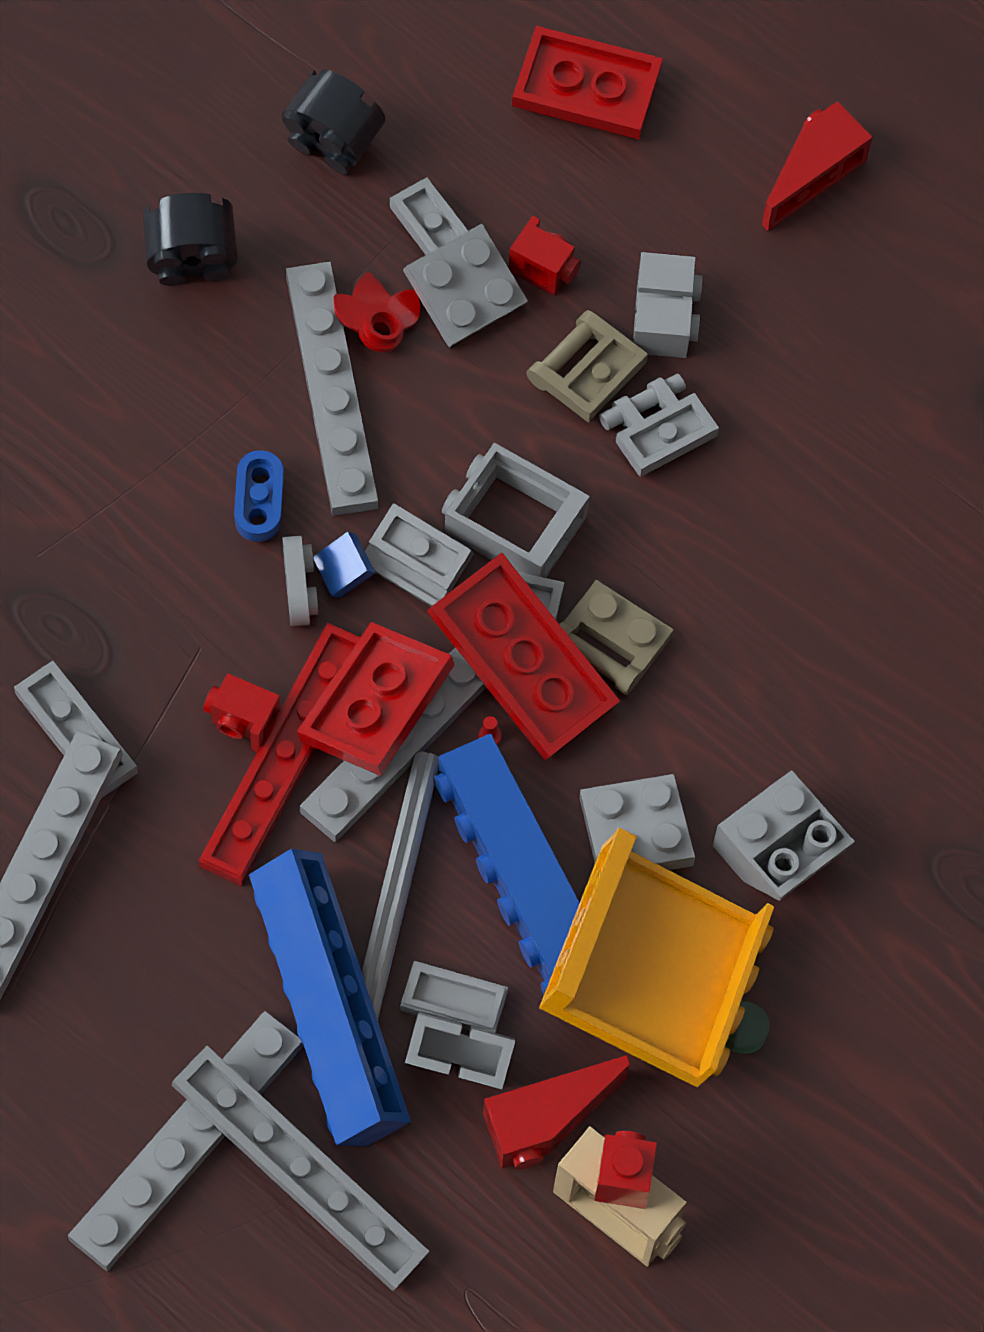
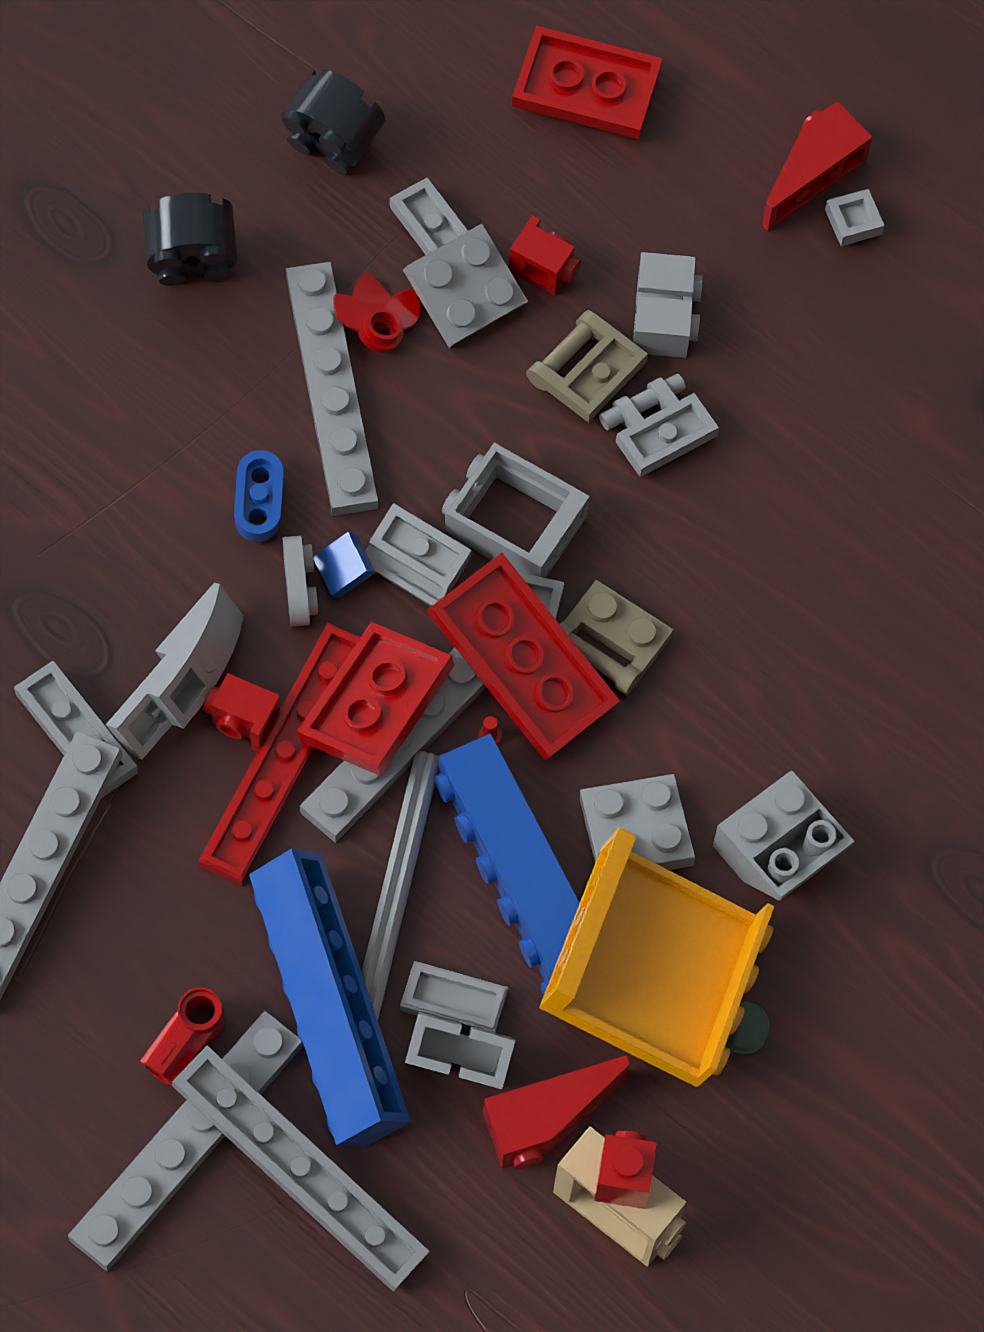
(181, 1038): none -> red piece
(189, 668): none -> light grey slope
(854, 217): none -> light grey plate

